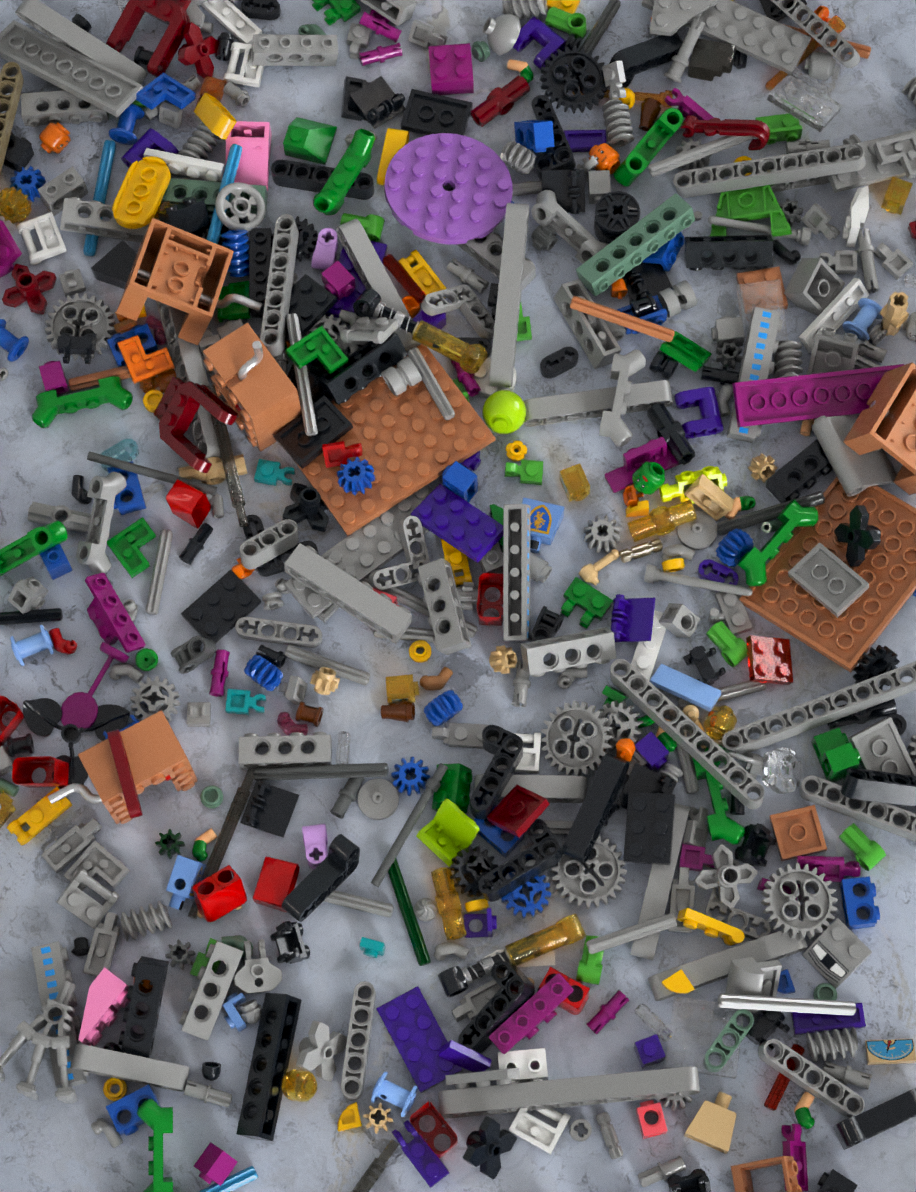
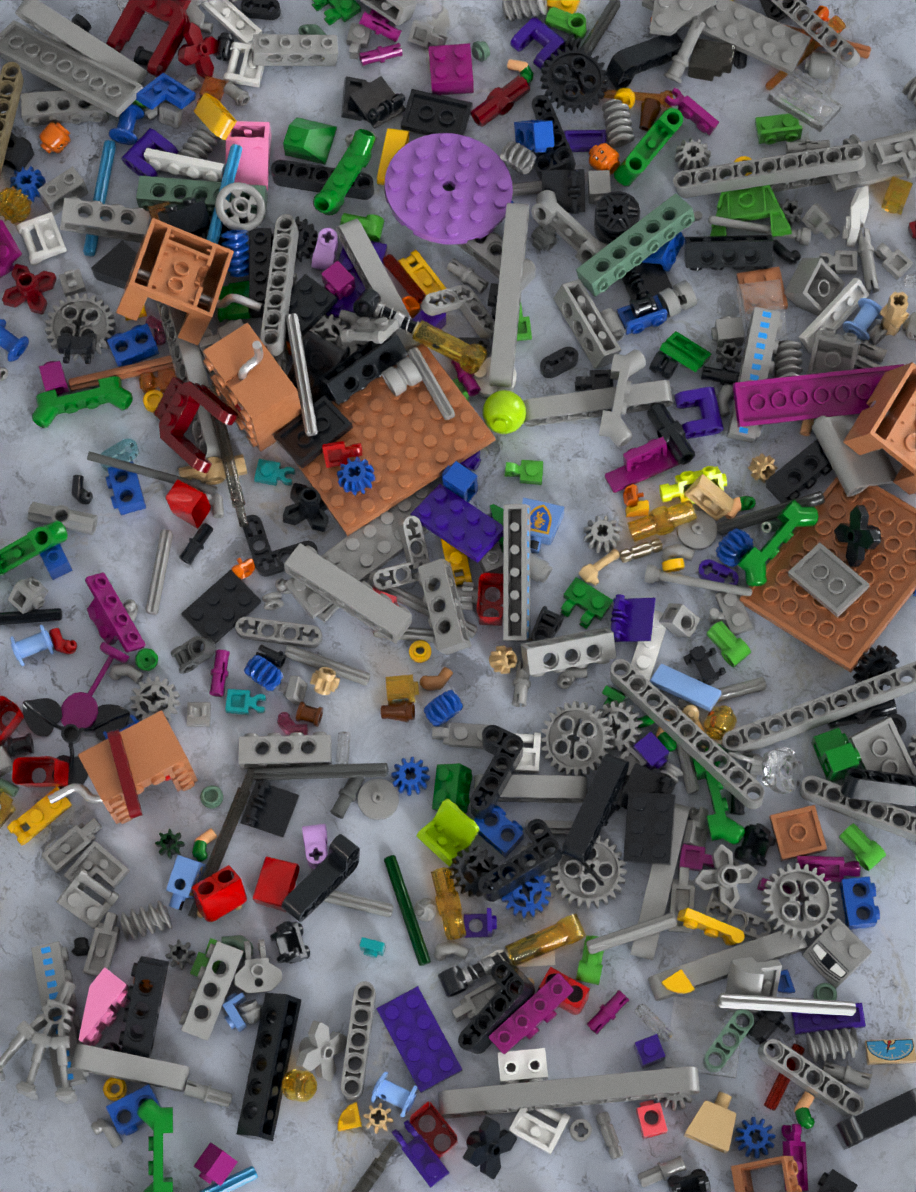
(104, 493): light grey plate -> none
(125, 324): clear orange tile -> none
(127, 544): green plate -> none
(141, 192): yellow tile -> none
(142, 365): orange tile -> none
(211, 1070): black hinge -> none
(277, 541): light grey beam -> none
(317, 345): green plate -> none
(432, 785): dark grey bar -> none
(464, 1057): dark purple tile -> none
(476, 905): yellow tile -> none
(482, 1078): light grey plate -> none
(502, 32): light grey piece -> none
(516, 456): yellow plate -> none
(518, 810): dark red plate -> none
(574, 483): clear yellow brick -> none
(588, 165): light grey piece -> none
(598, 380): none -> black plate
(614, 77): light grey plate -> none
(619, 289): orange piece -> none
(622, 319): nougat axle -> none
(625, 749): orange piece -> none
(648, 477): green head -> none
(696, 153): light grey axle -> none
(728, 127): dark red piece -> none
(746, 1139): none -> blue gear
(769, 660): clear red plate -> none

